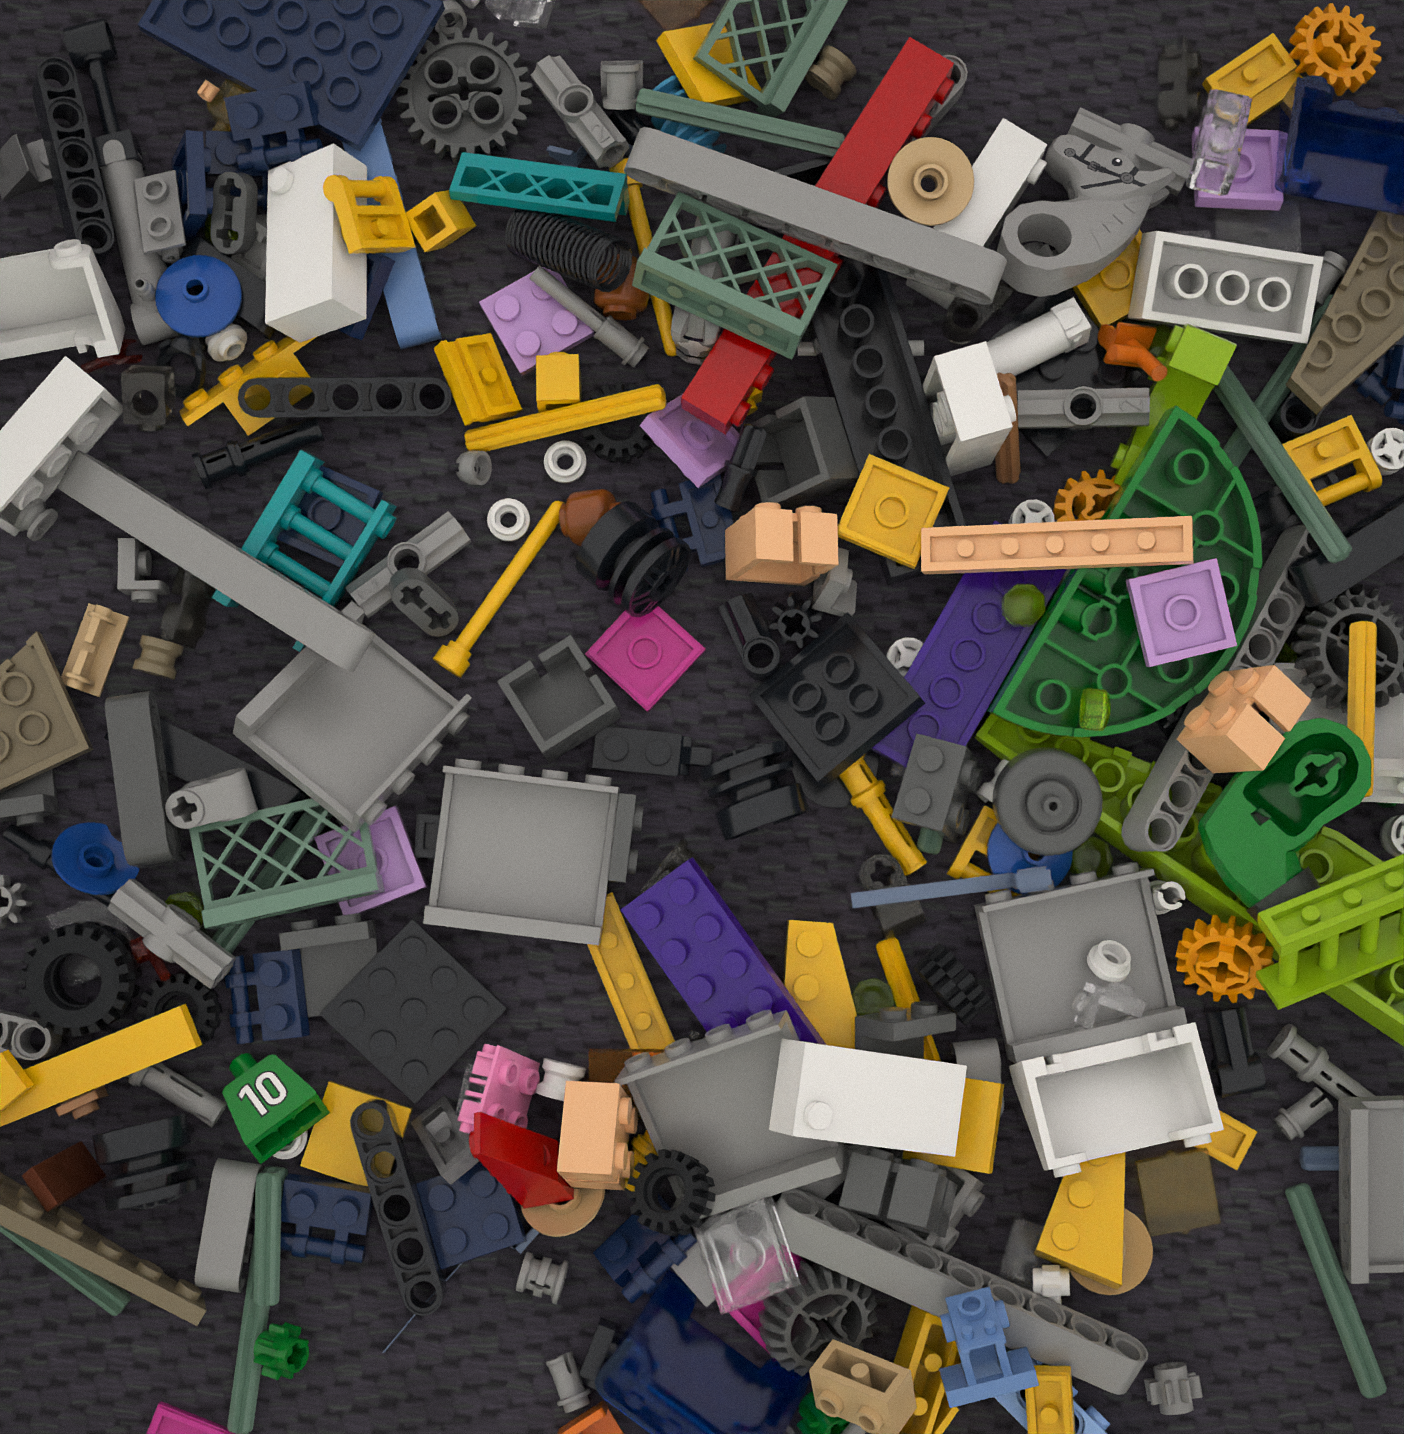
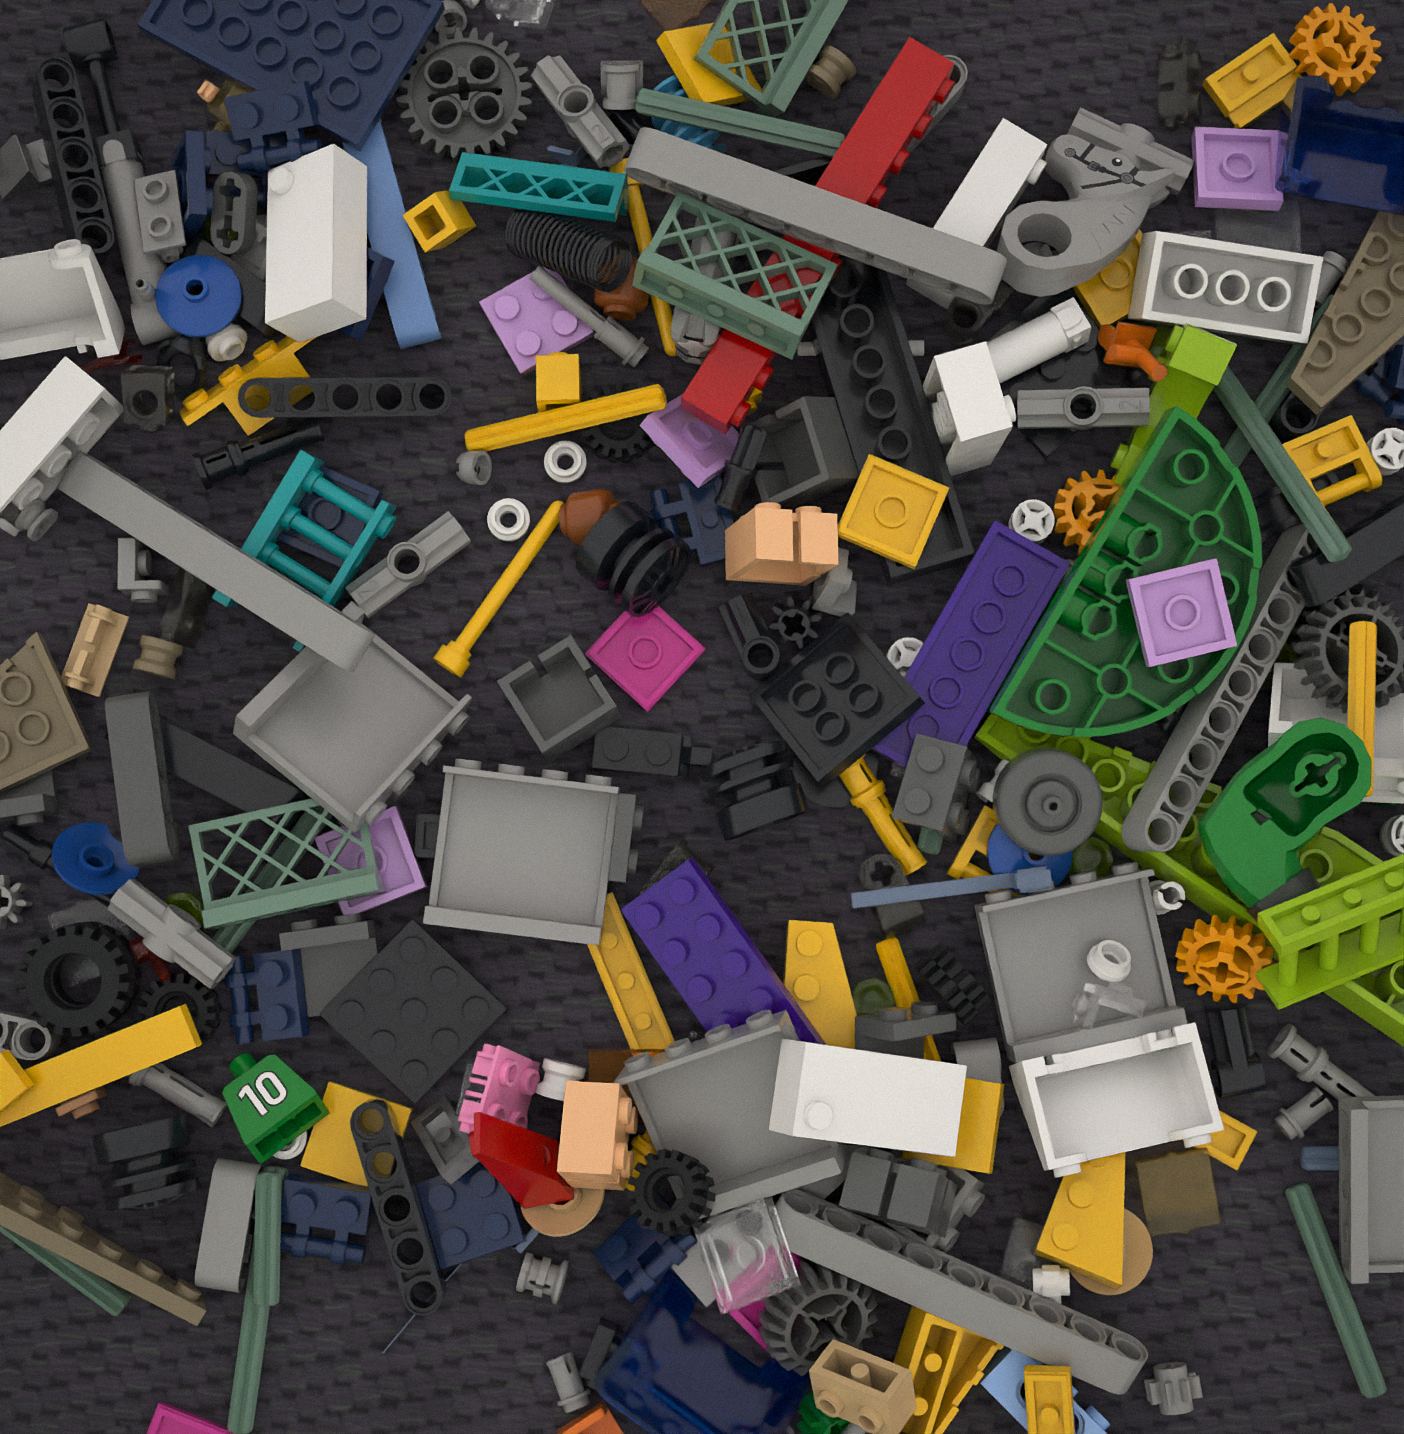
(63, 1176): copper tile -> none
(217, 798): light grey piece -> none
(281, 1351): green gear -> none
(370, 227): yellow plate -> none
(429, 596): dark grey beam -> none
(477, 379): yellow plate -> none
(945, 166): tan dish -> none
(985, 1366): medium blue tile -> none
(1008, 456): medium nougat axle -> none
(1023, 605): clear neon green tile -> none
(1057, 545): light nougat plate -> none
(1094, 709): clear neon green tile -> none
(1219, 142): clear brick -> none
(1227, 726): light nougat piece -> none

